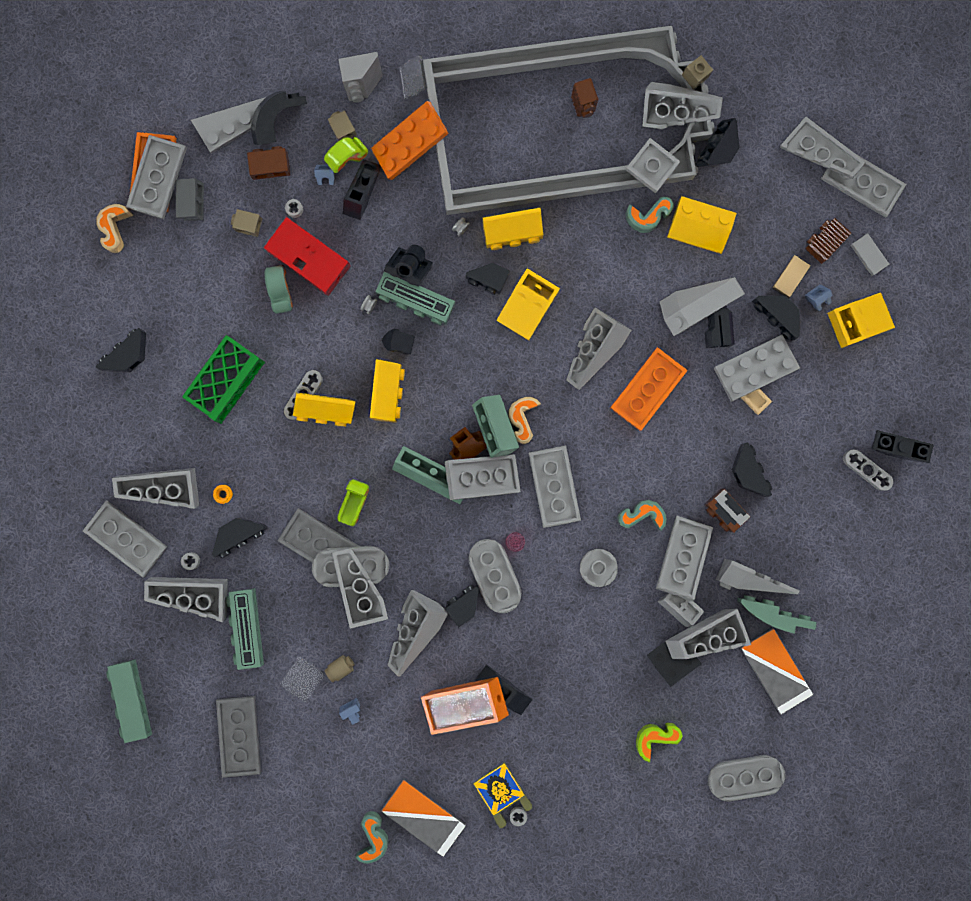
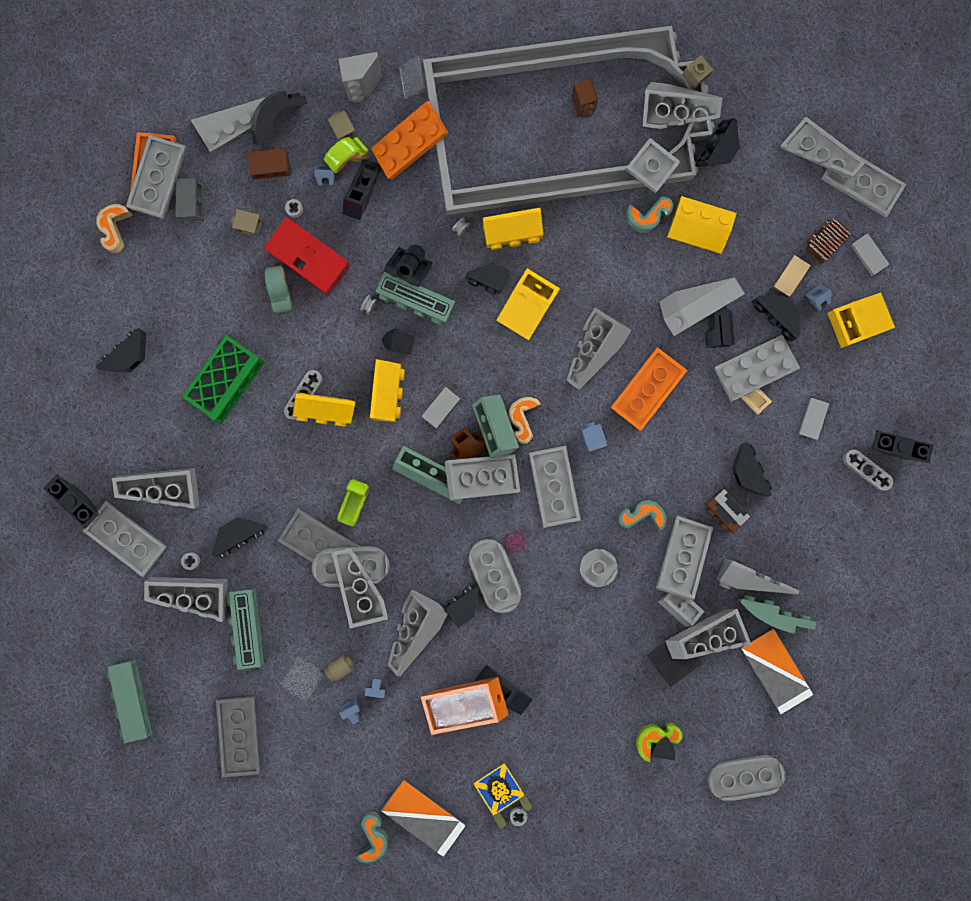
(72, 500): none -> black slope
(216, 494): light orange plate -> none
(375, 691): none -> sand blue tile
(441, 407): none -> light grey tile
(593, 437): none -> sand blue brick
(663, 749): none -> black tile
(813, 418): none -> light grey tile

